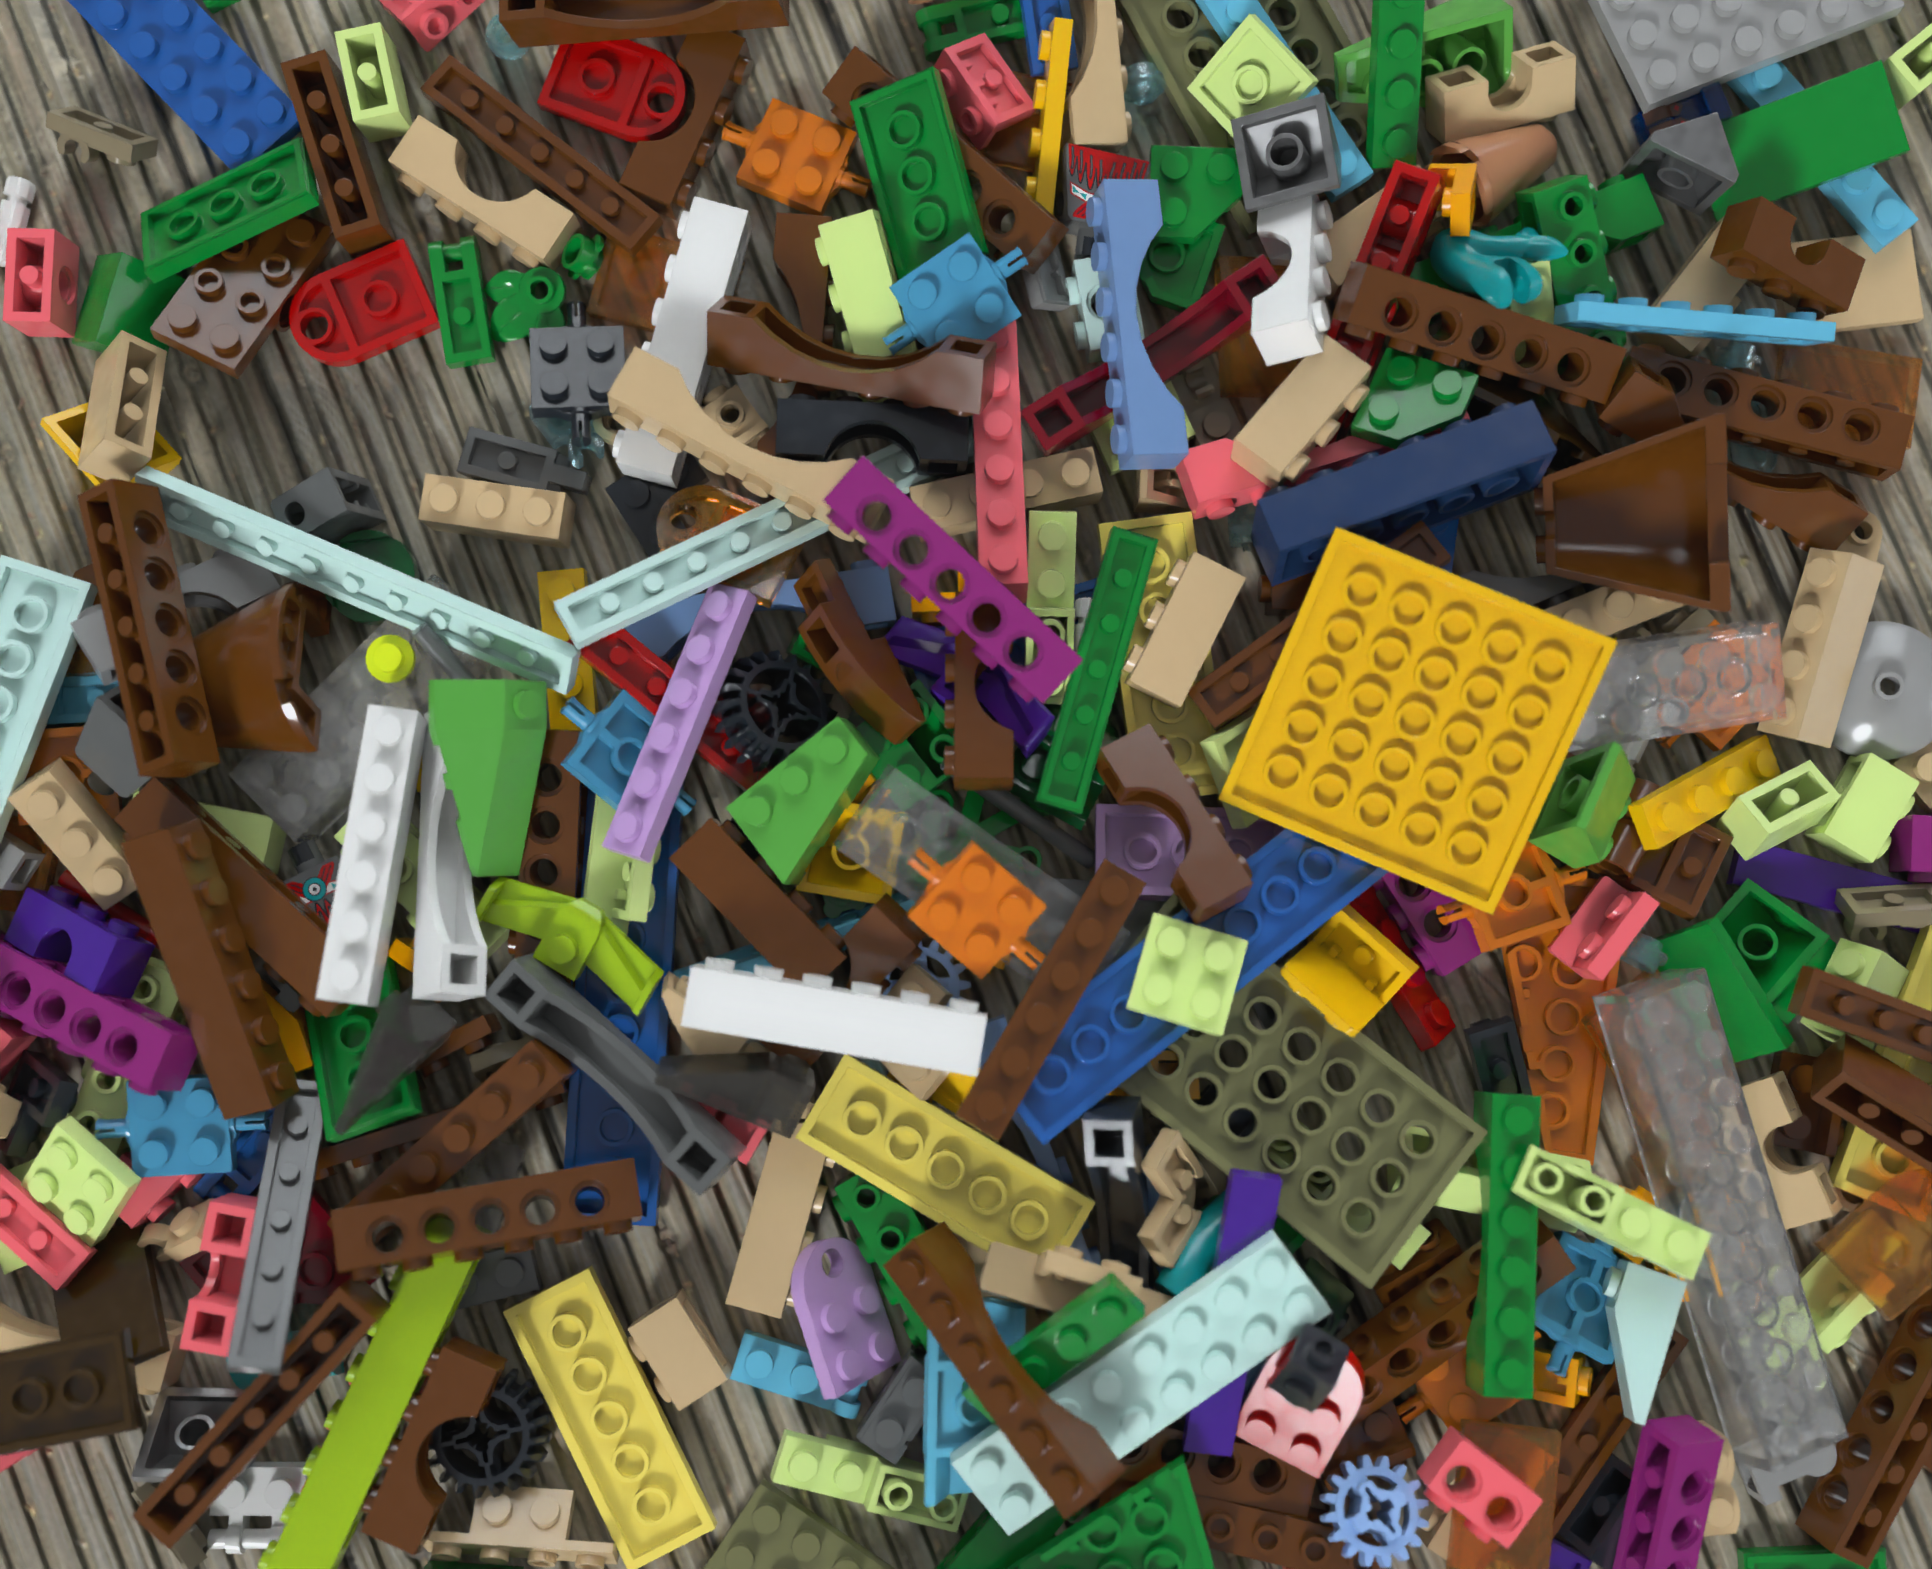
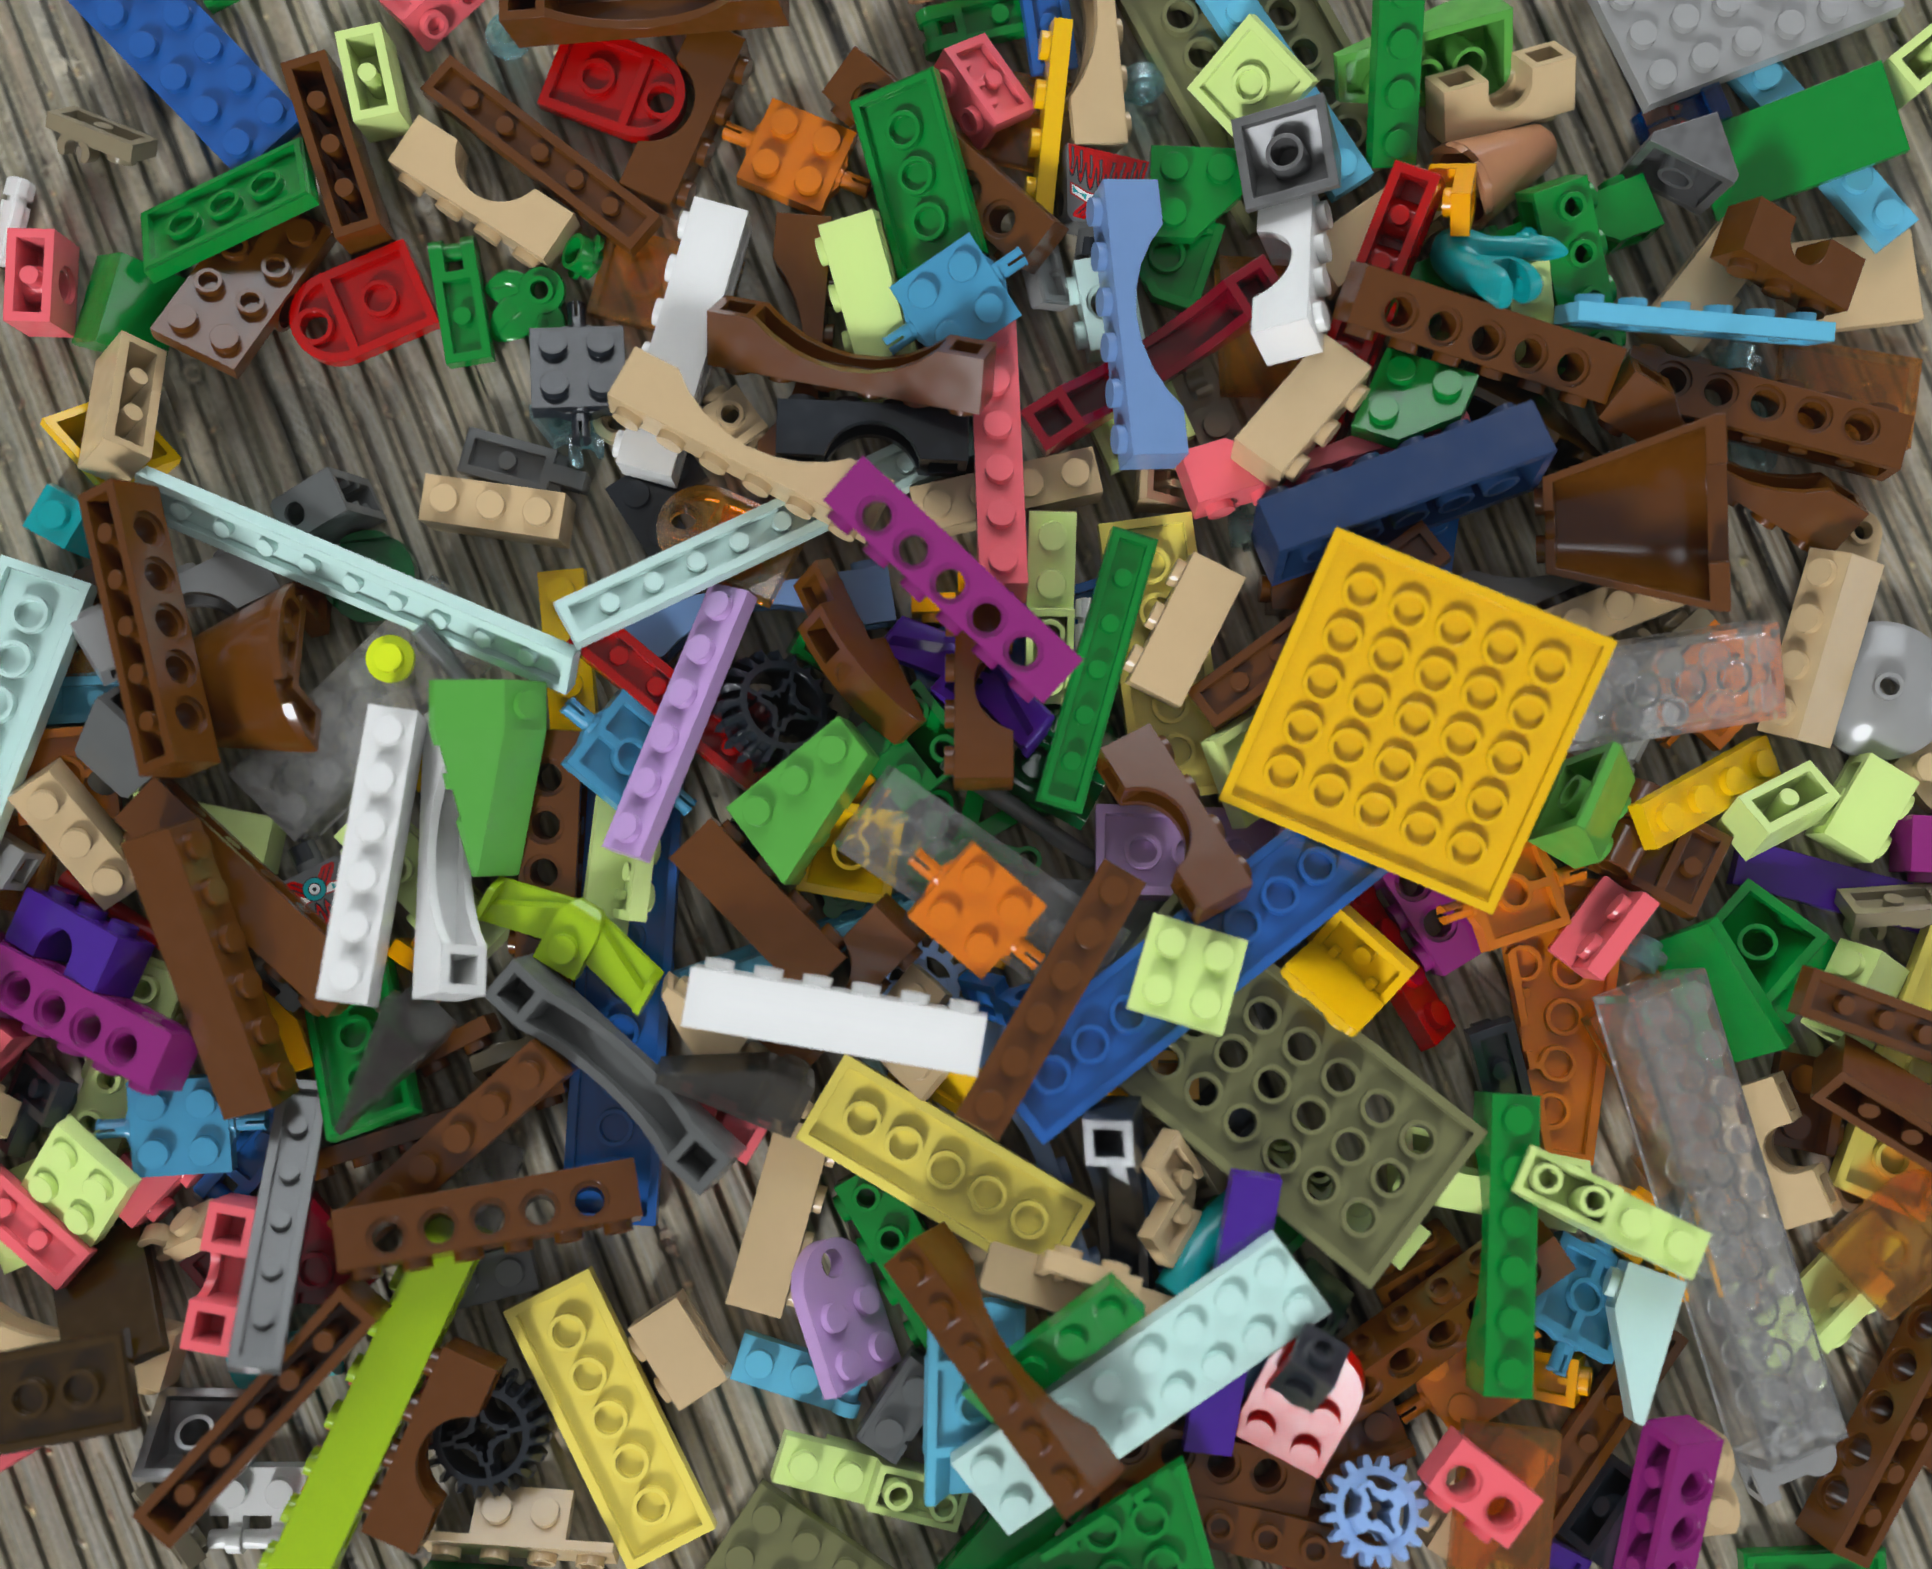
(59, 520): none -> teal slope
(992, 995): none -> blue plate

